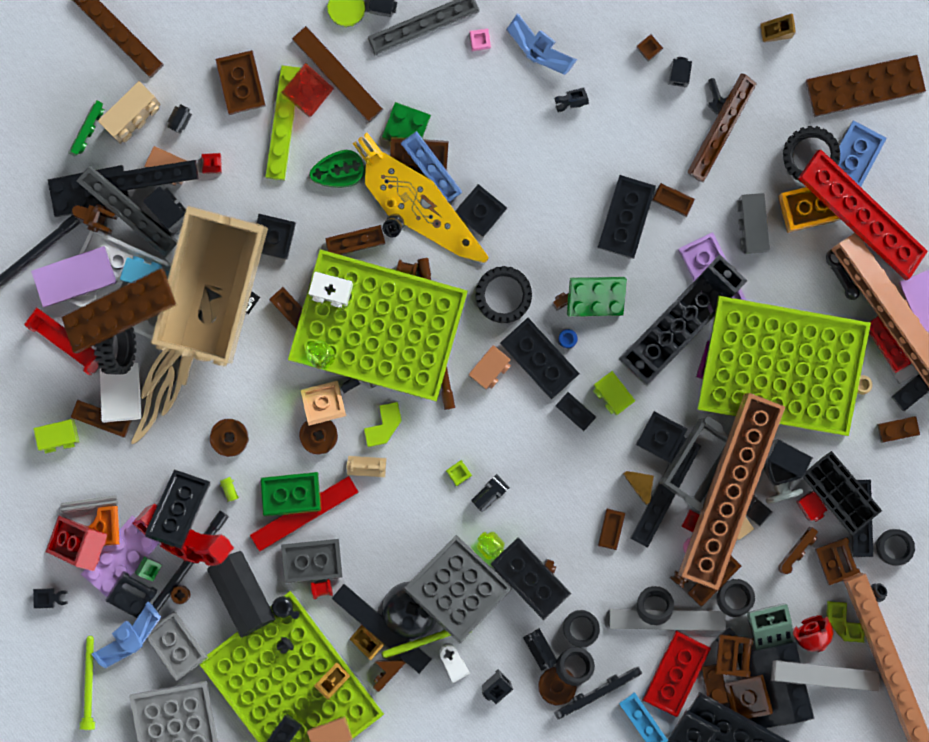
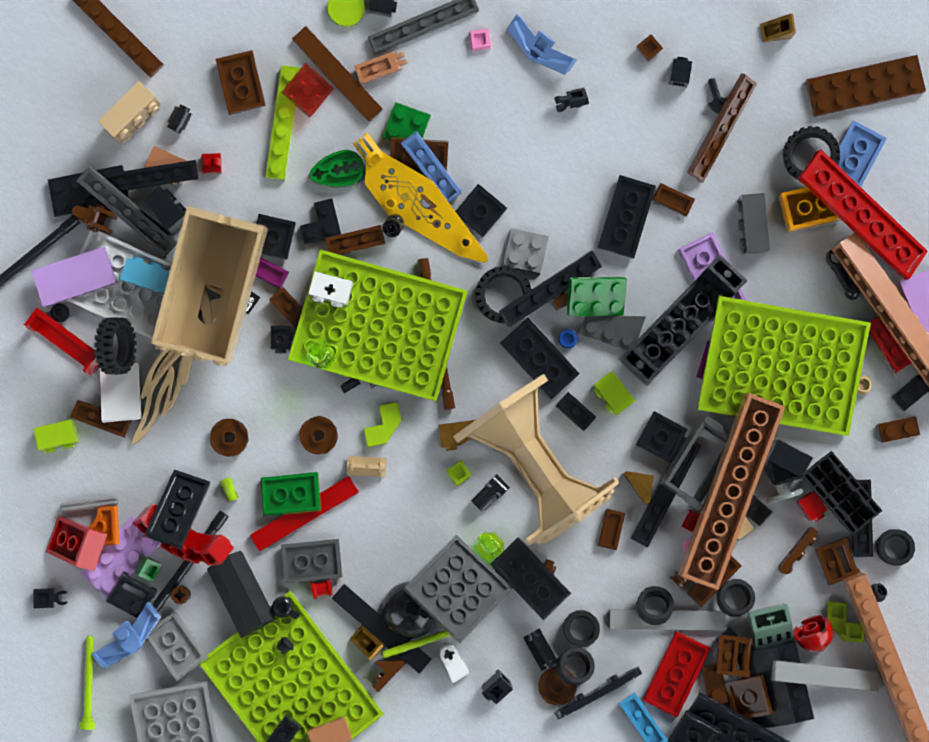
(64, 316): none -> black plate
(87, 128): green plate -> none
(119, 311): reddish brown plate -> none
(271, 273): none -> magenta tile
(285, 331): none -> black brick
(323, 403): light nougat plate -> none
(325, 226): none -> black plate
(332, 681): pearl gold slope -> none
(380, 67): none -> nougat hinge
(407, 267): reddish brown bush -> none
(447, 432): none -> pearl gold slope
(489, 367): nougat brick -> none
(515, 431): none -> tan panel
(525, 251): none -> light grey plate
(549, 289): none -> black plate
(613, 330): none -> dark grey wing

